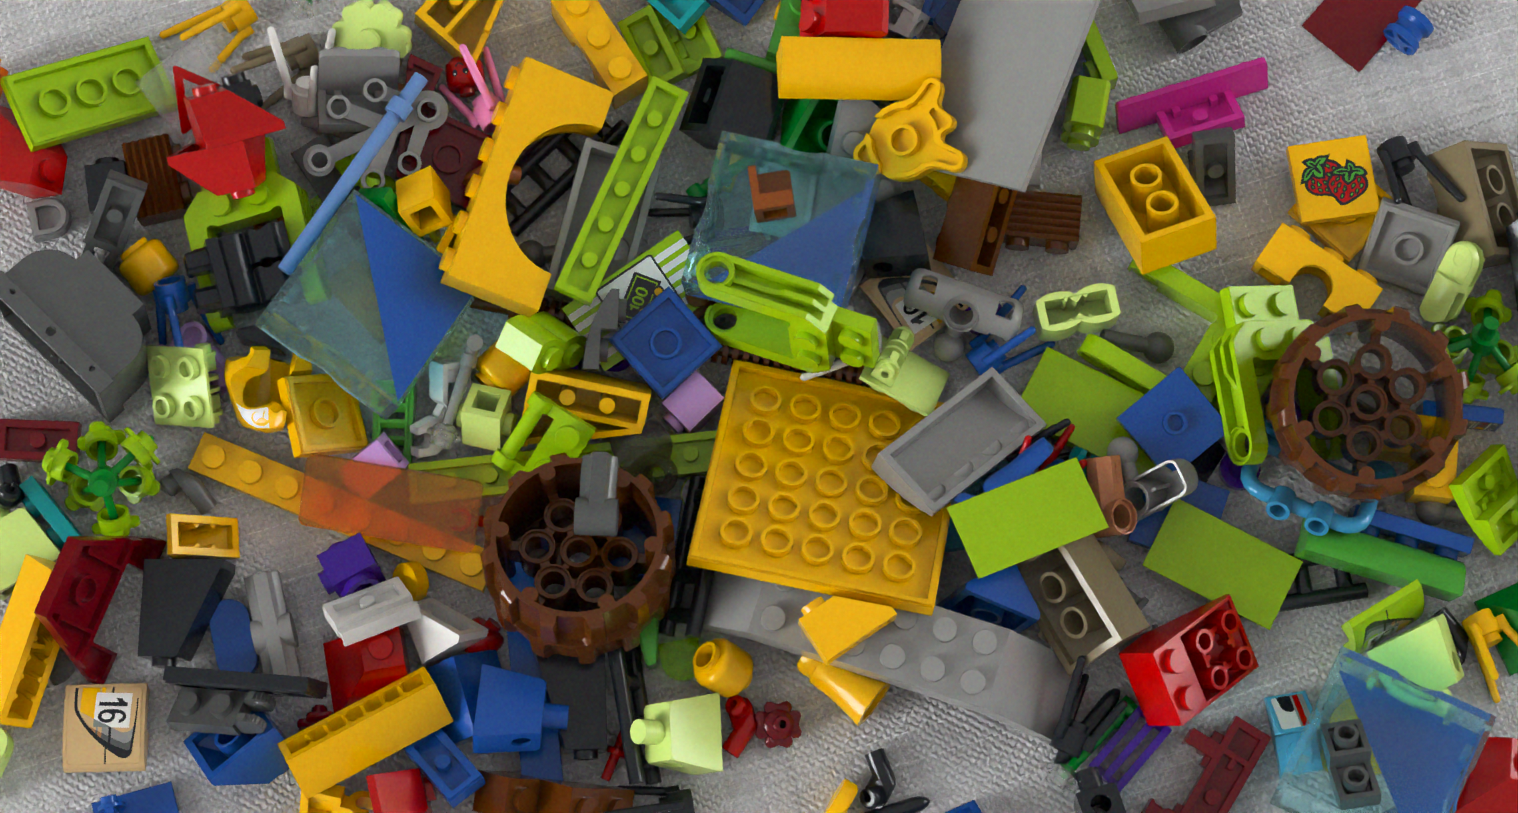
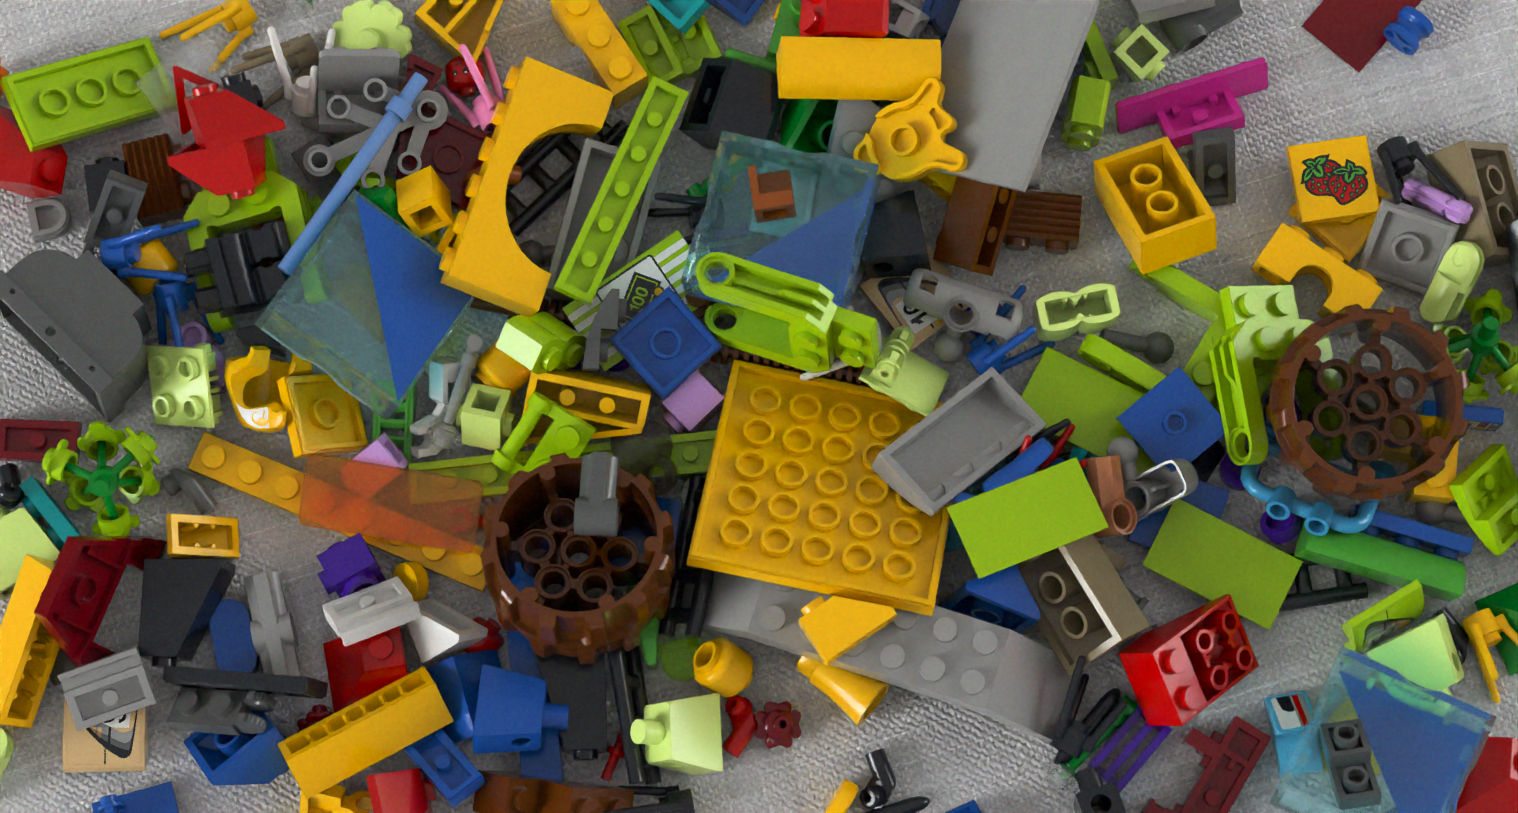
(107, 688): none -> light grey plate
(124, 251): none -> blue plant
(1138, 53): none -> yellowish green brick
(1281, 530): none -> dark purple tile
(1437, 201): none -> lavender axle

